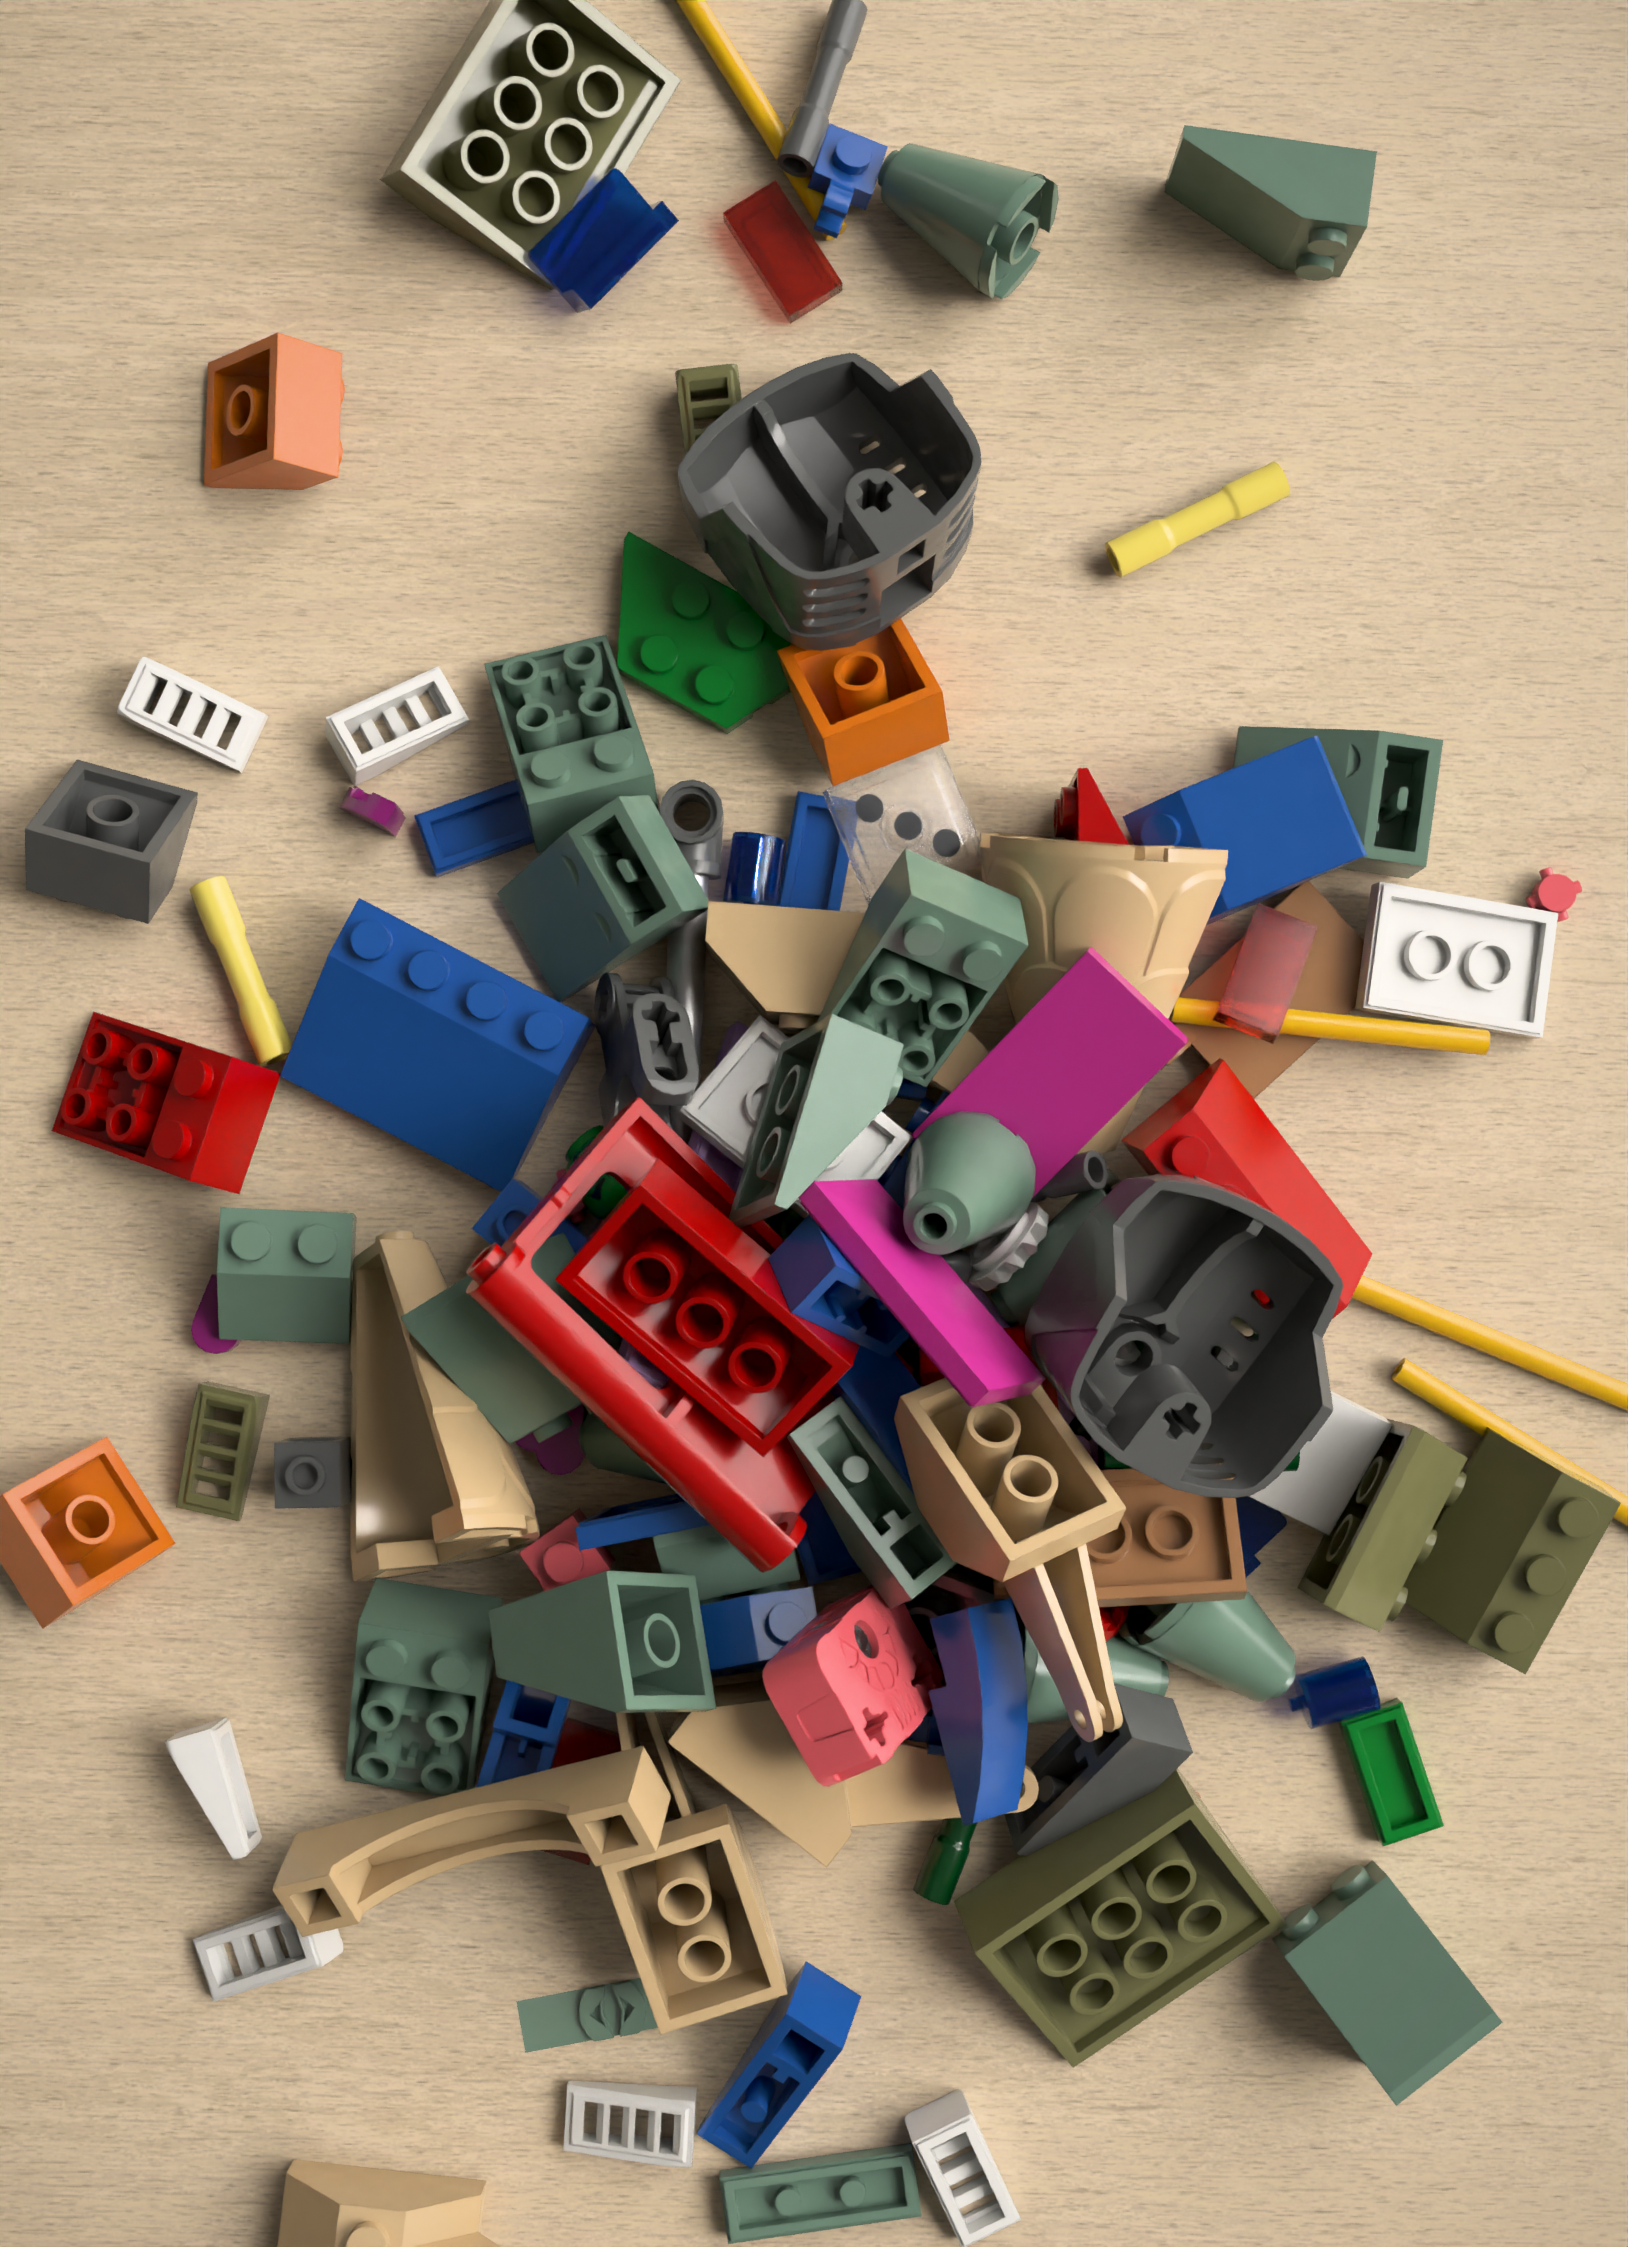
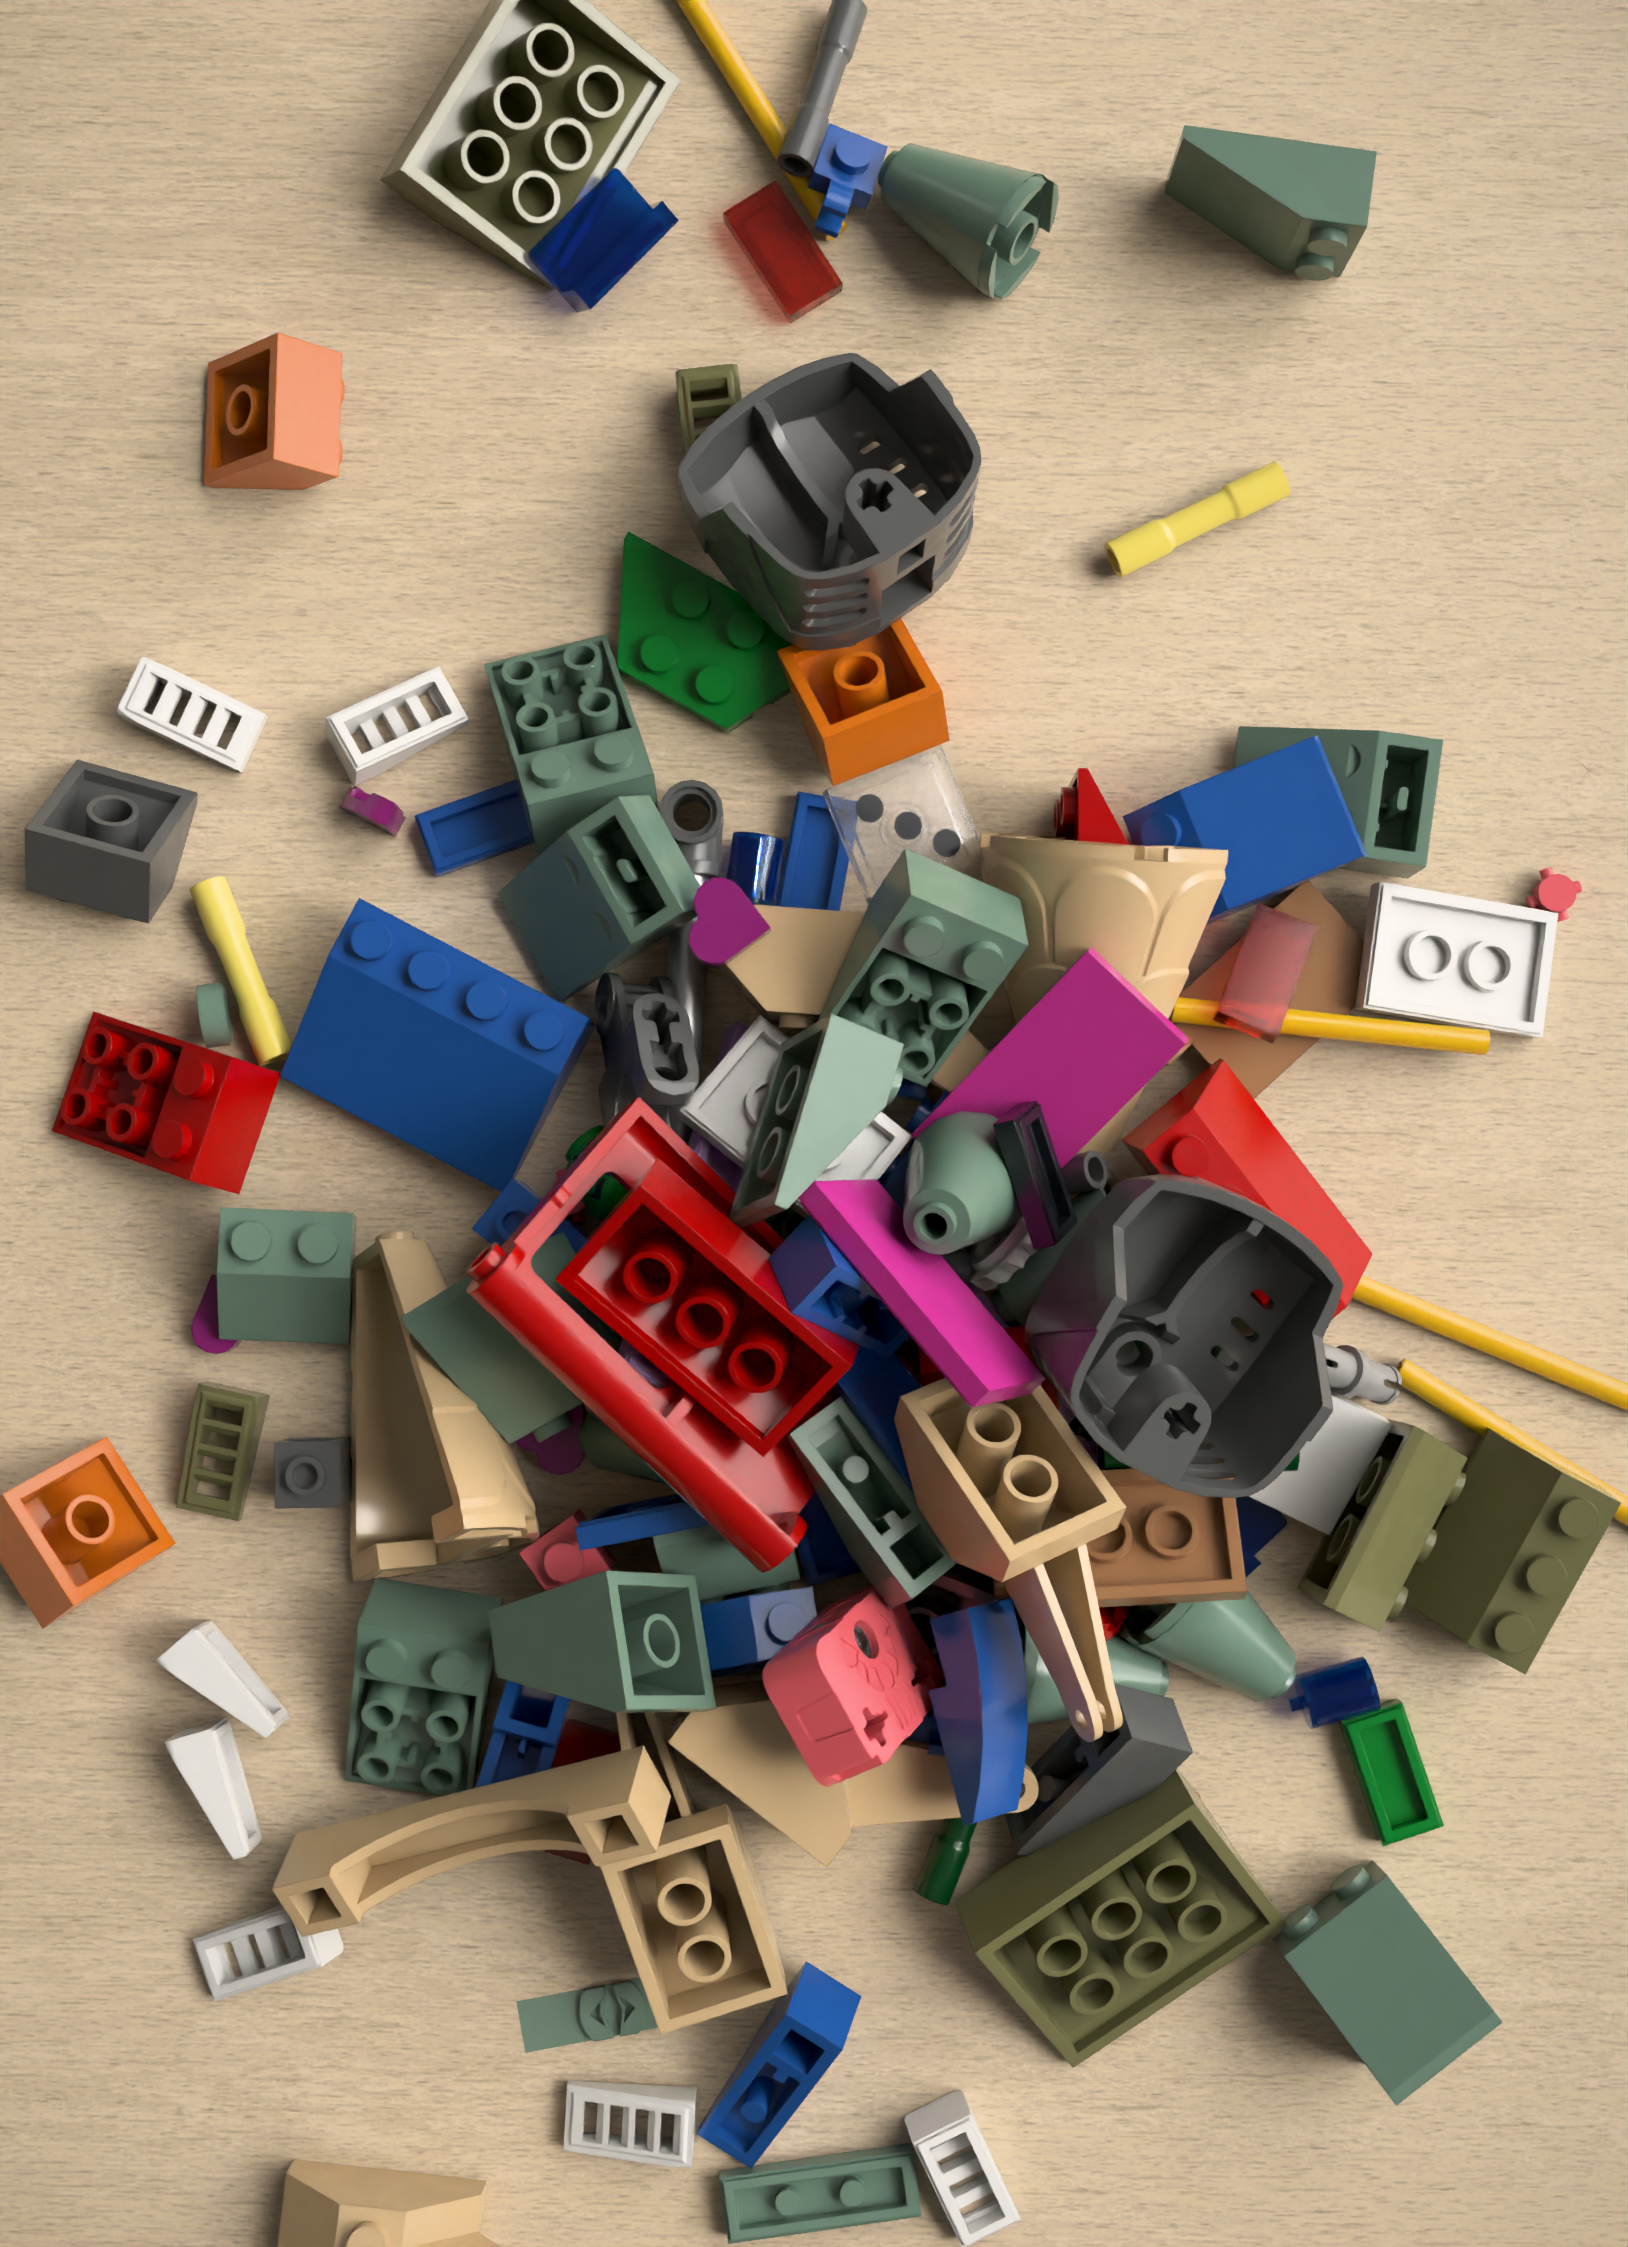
(214, 1015): none -> sand green tile
(220, 1673): none -> white slope
(725, 922): none -> magenta tile
(1035, 1174): none -> black tile
(1355, 1374): none -> light grey pin

